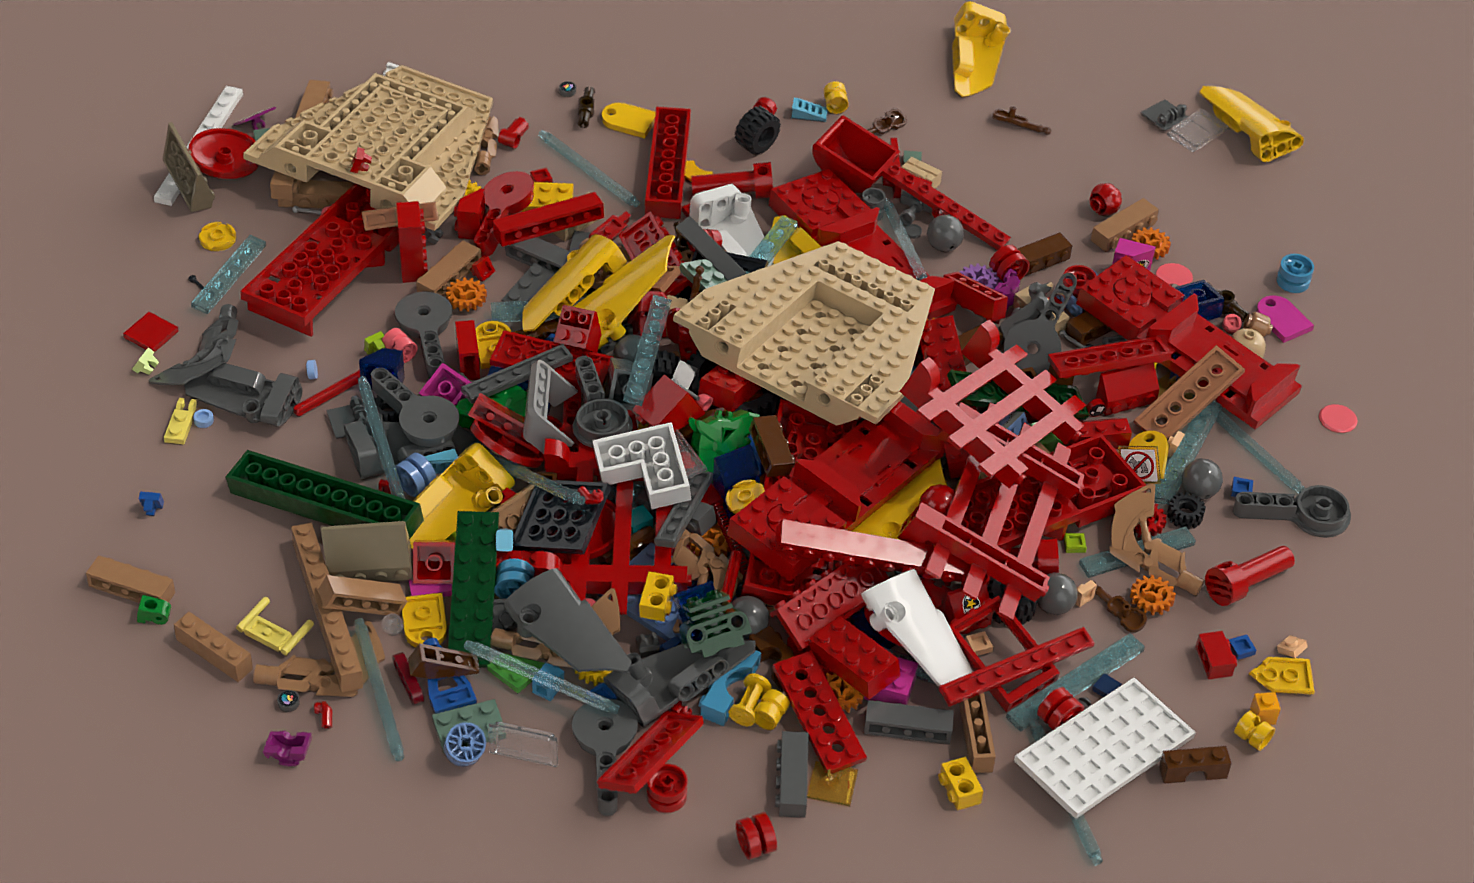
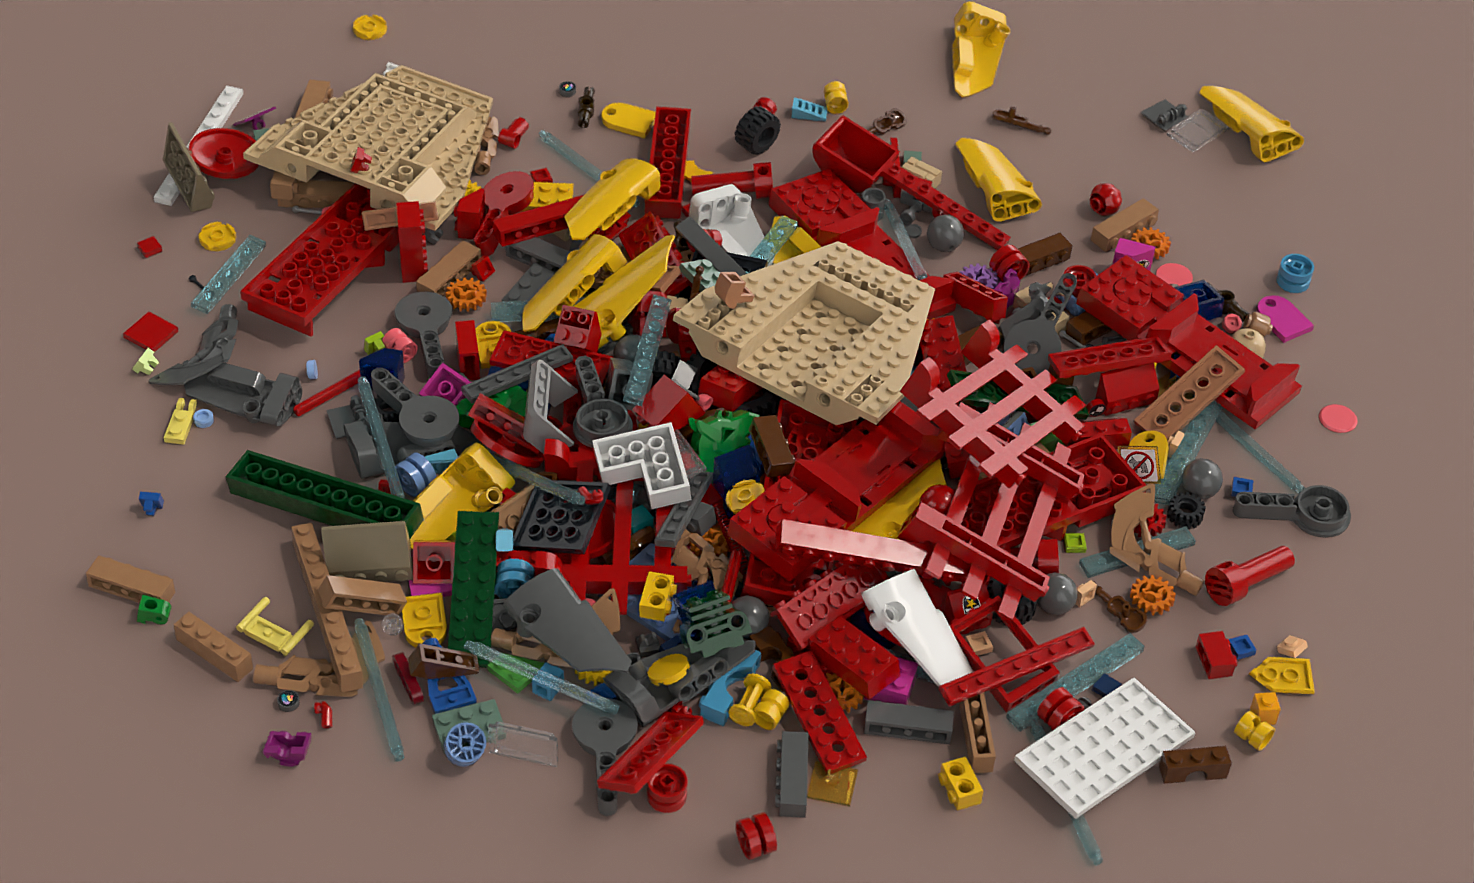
(149, 246): none -> red tile
(369, 27): none -> yellow tile
(612, 197): none -> yellow panel
(668, 669): none -> yellow tile
(732, 289): none -> nougat brick
(998, 176): none -> yellow panel

